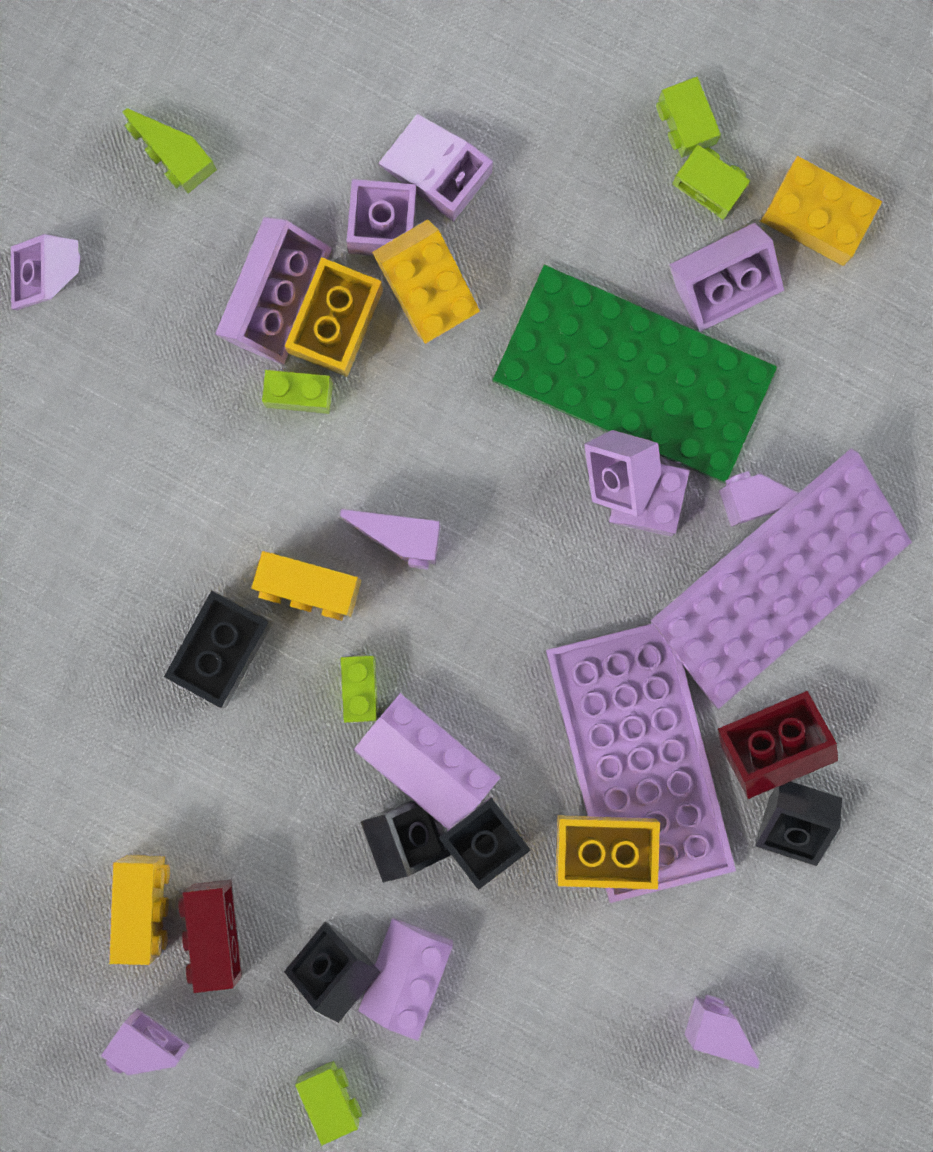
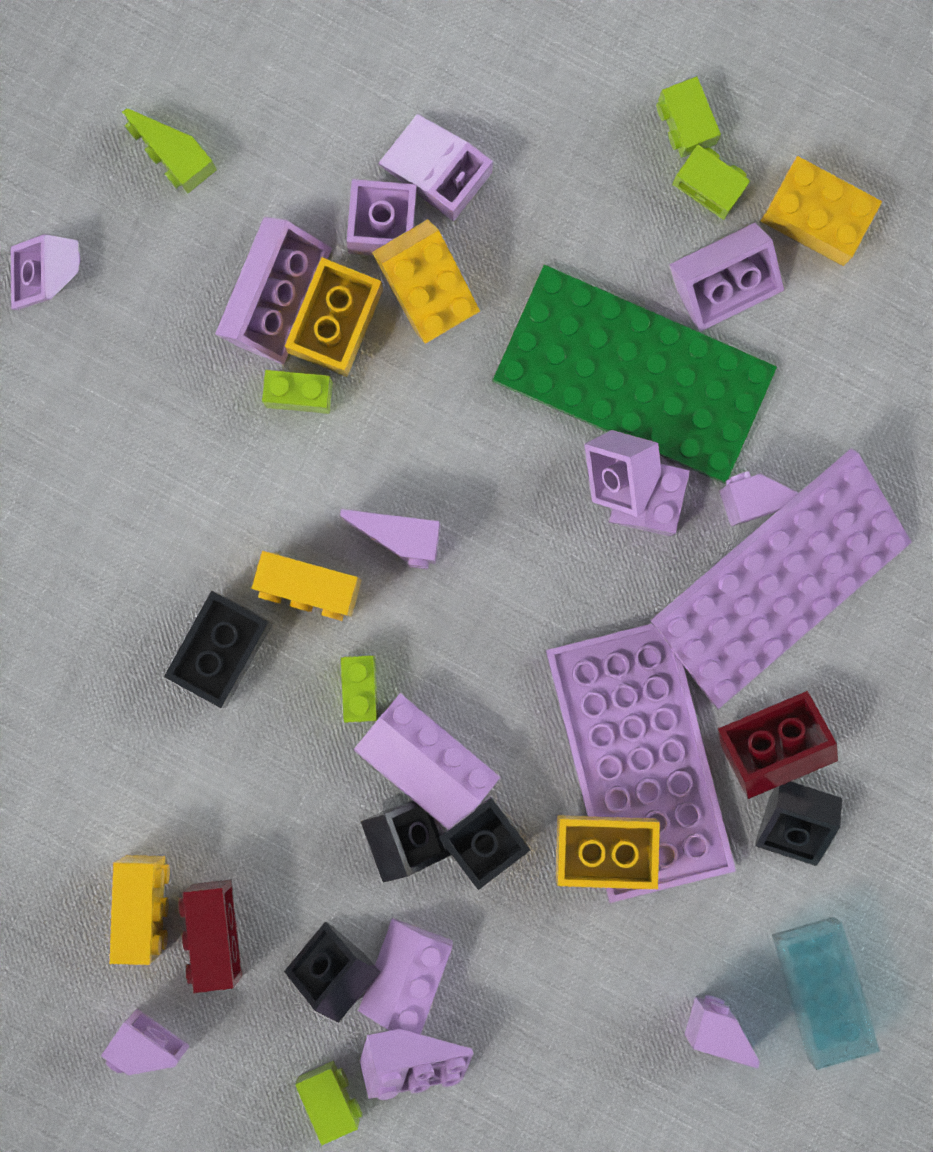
(410, 1062): none -> lavender slope
(825, 993): none -> clear light blue brick

